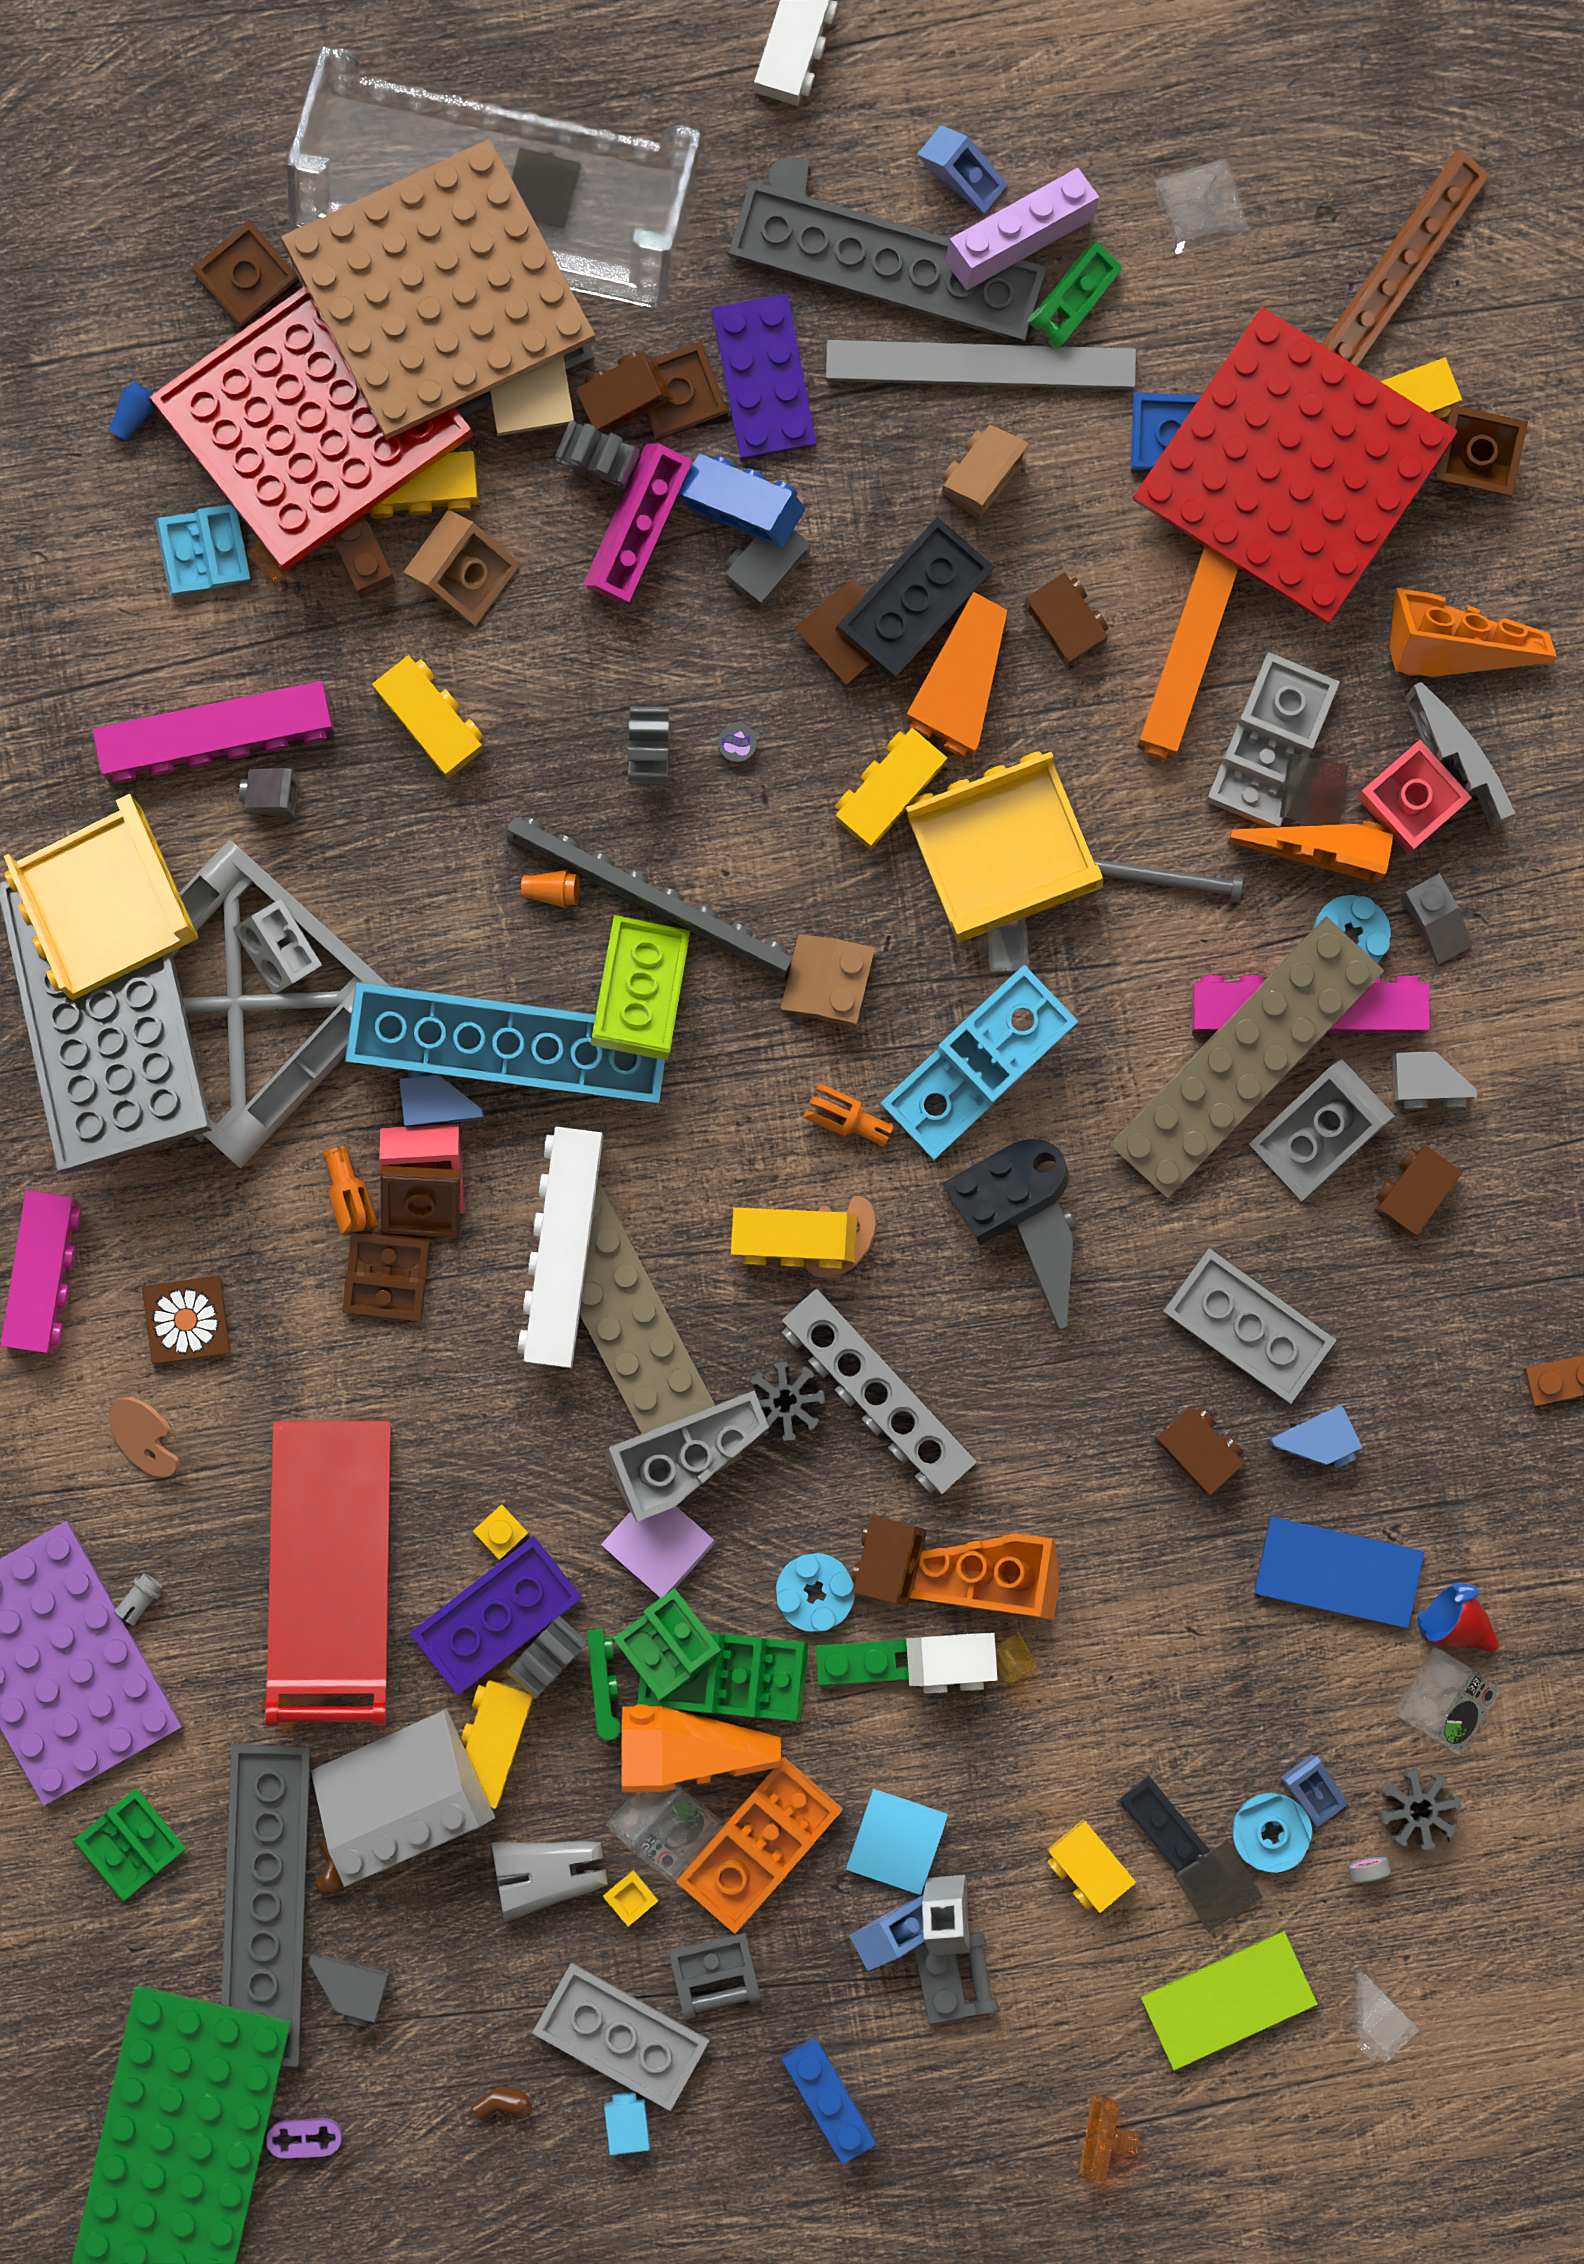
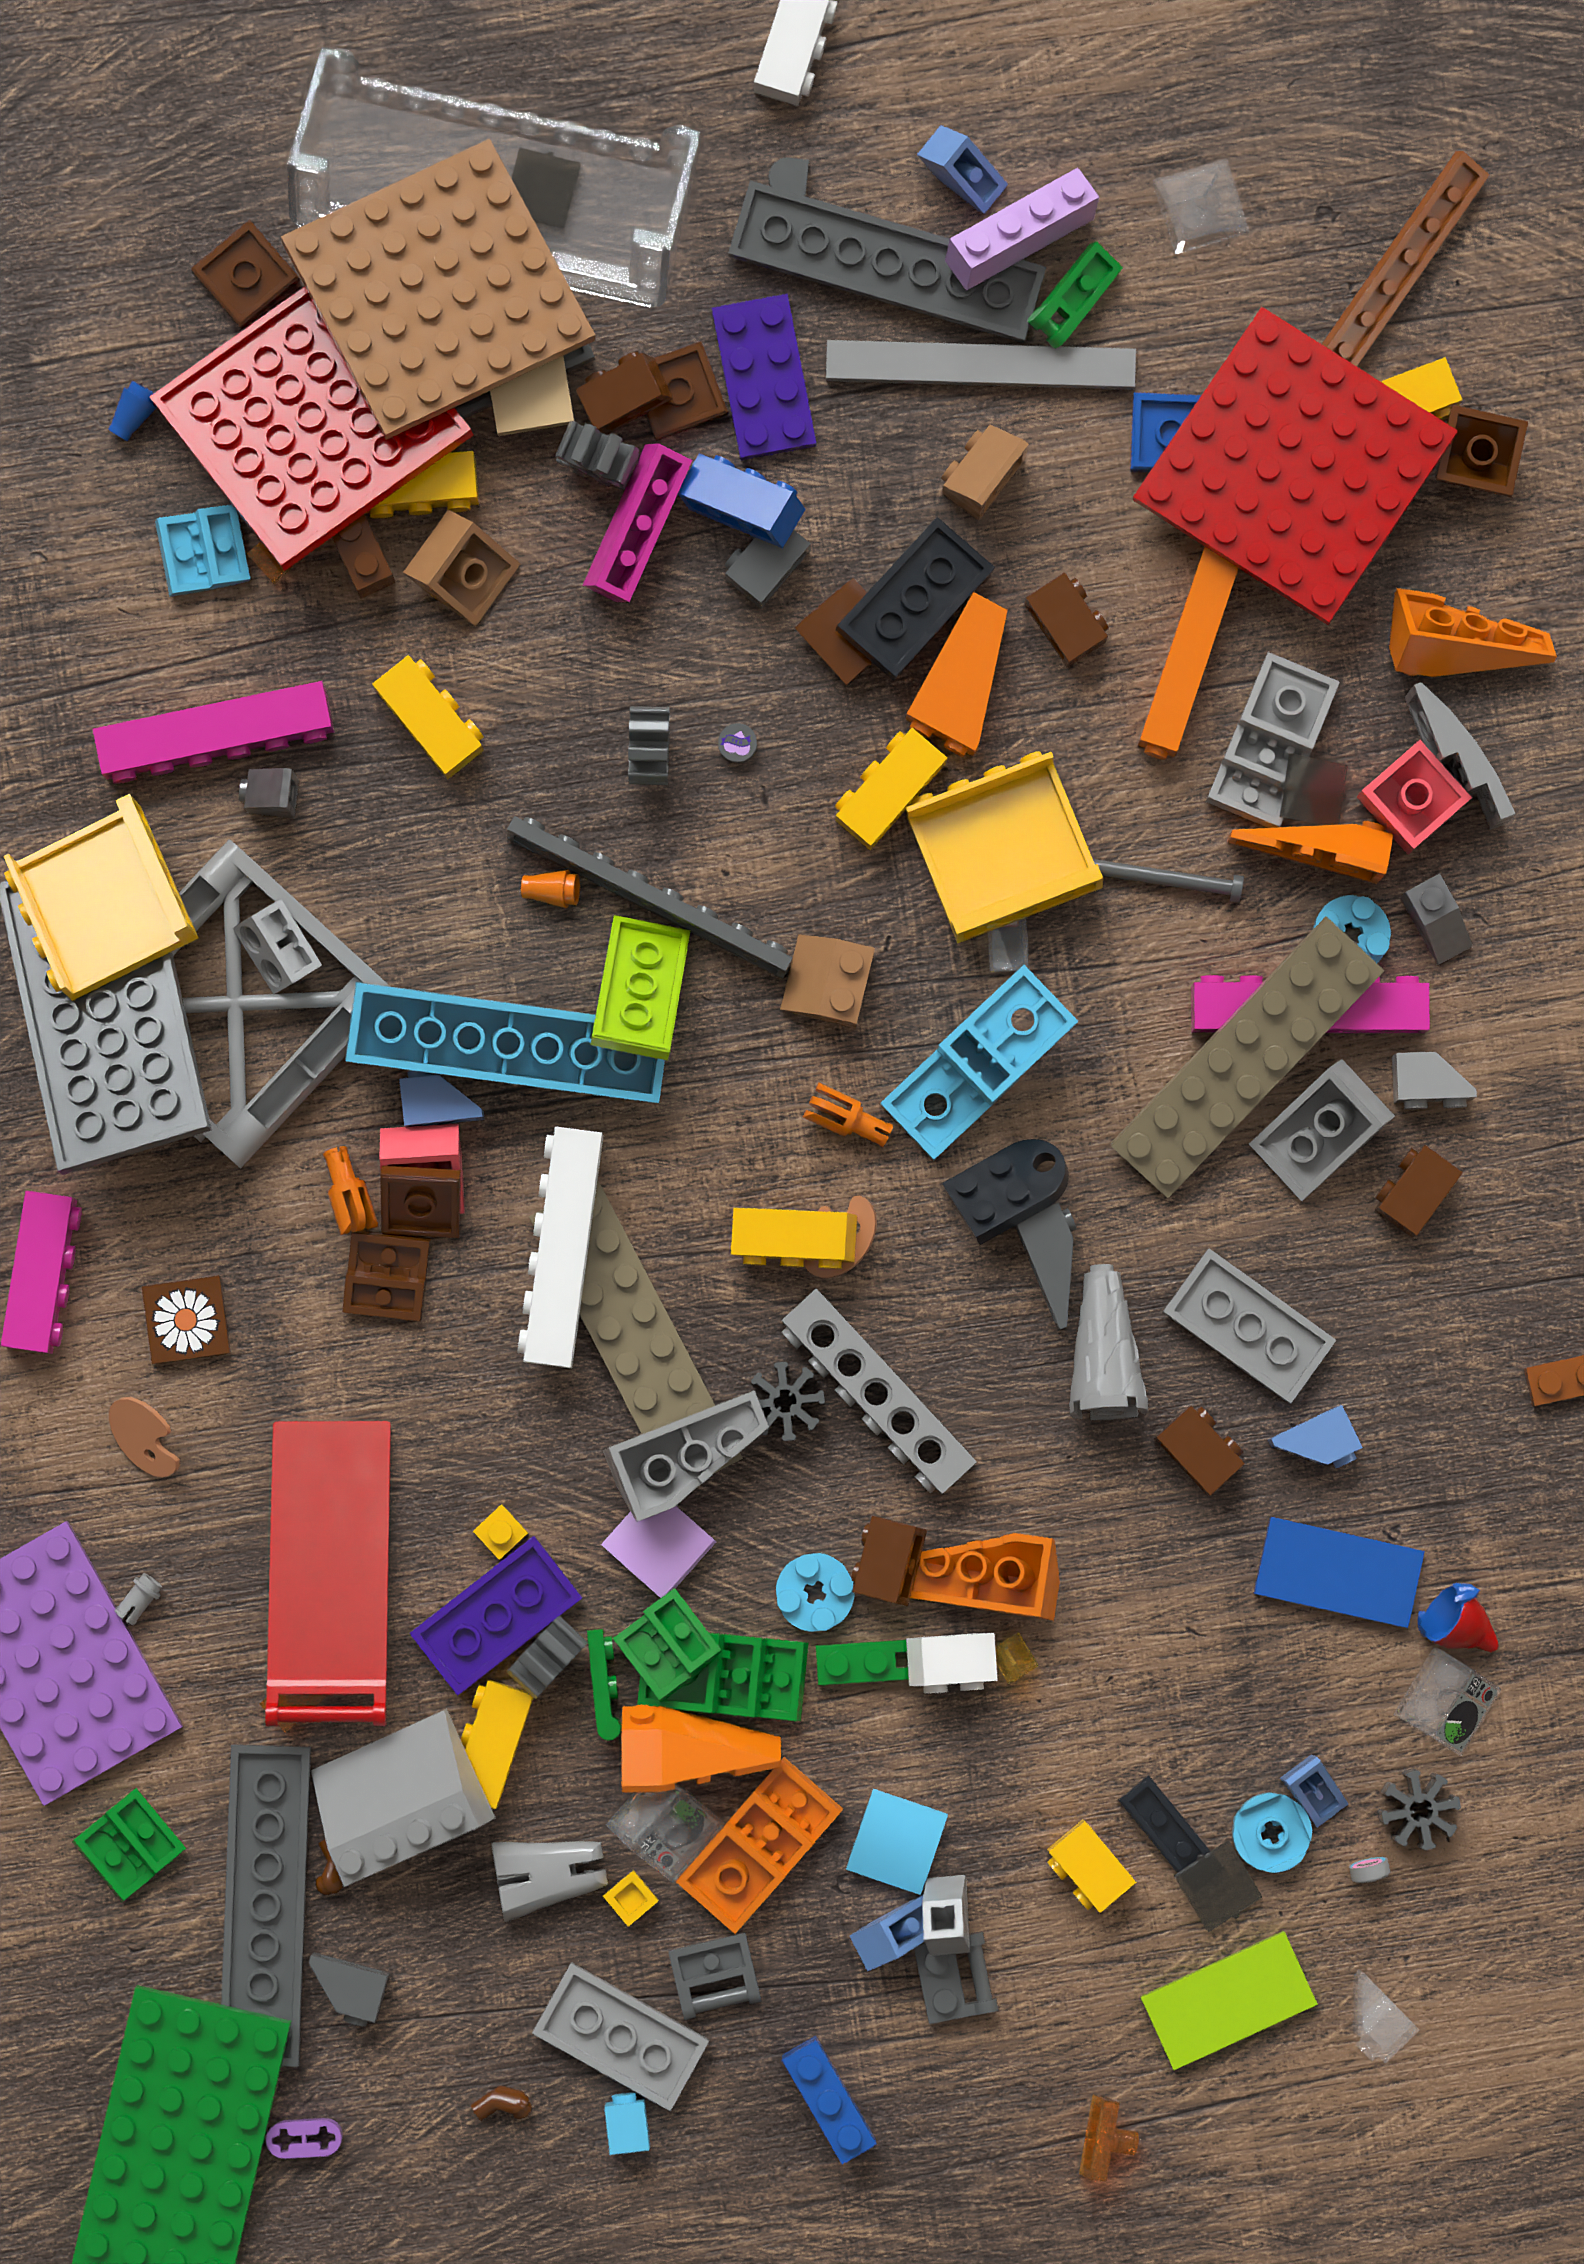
(1106, 1353): none -> light grey cone

